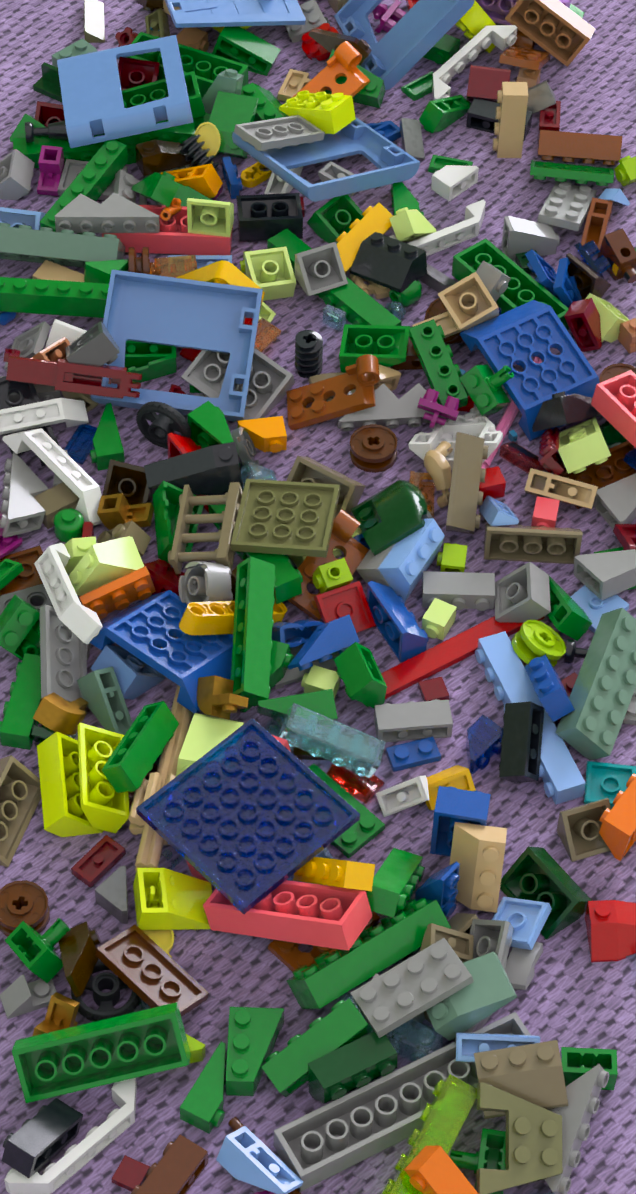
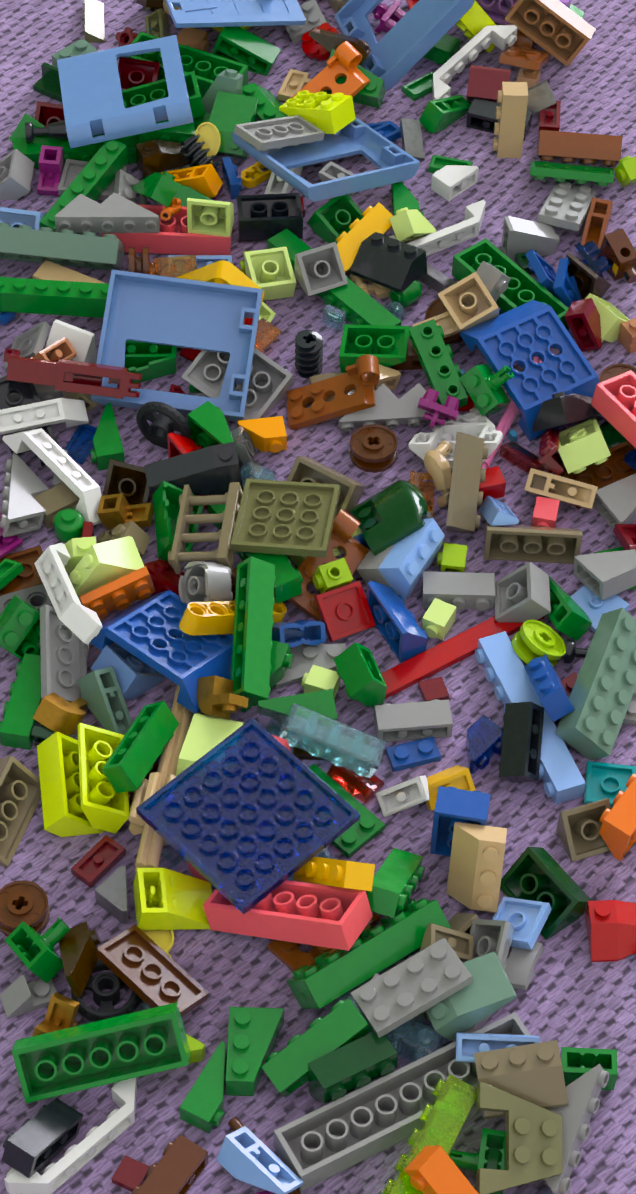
(93, 347): dark grey slope -> none
(101, 270): green slope -> none
(324, 641): blue slope -> none
(441, 887): blue slope -> none
(616, 196): light blue slope -> none

